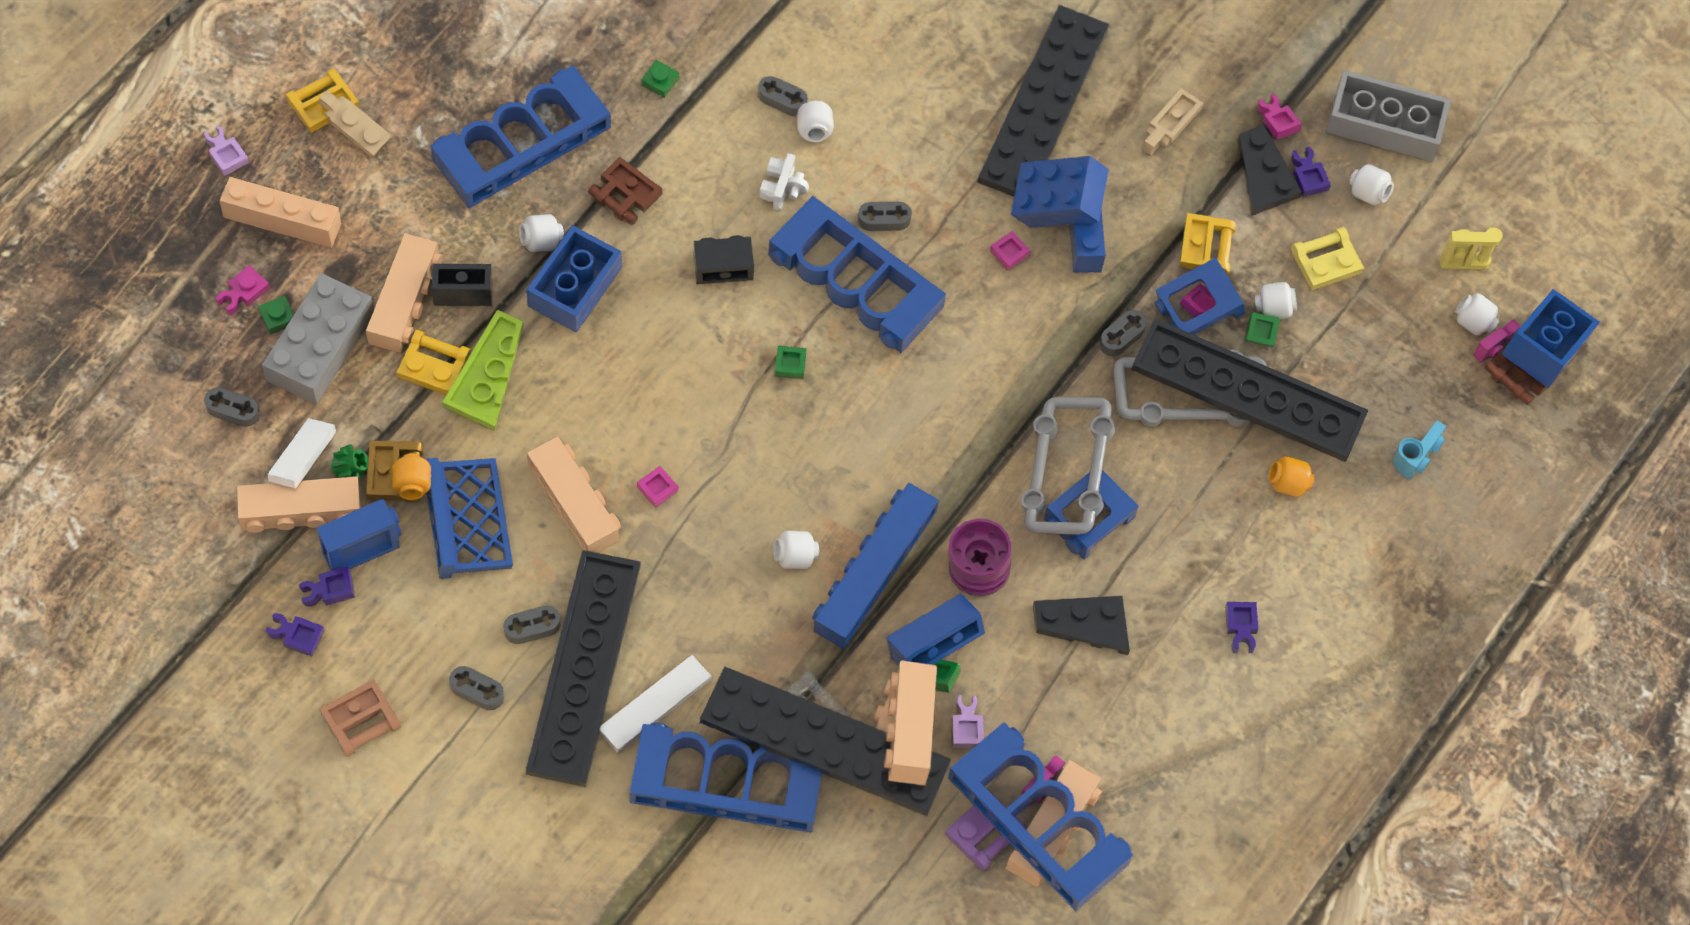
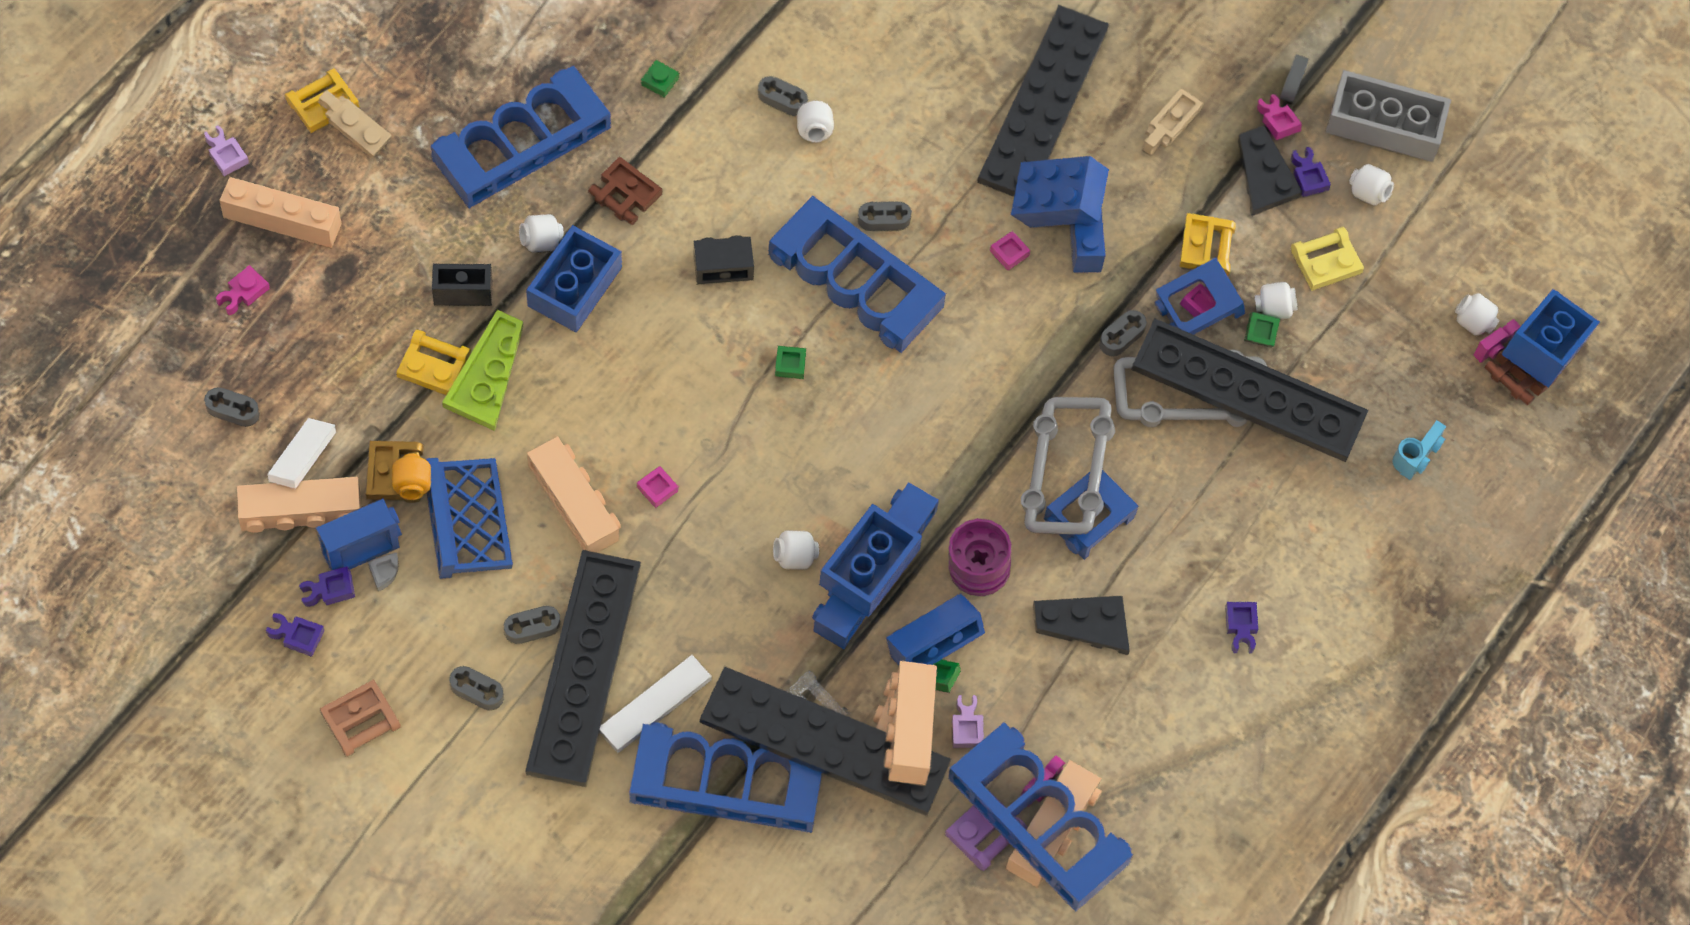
(276, 314): green plate -> none
(318, 338): light grey brick -> none
(349, 462): green gear -> none
(384, 570): none -> light grey tile
(403, 293): light nougat brick -> none
(784, 171): white hips -> none
(870, 560): none -> blue brick
(1291, 476): light orange head -> none
(1294, 78): none -> dark grey beam
(1462, 246): light yellow plate -> none

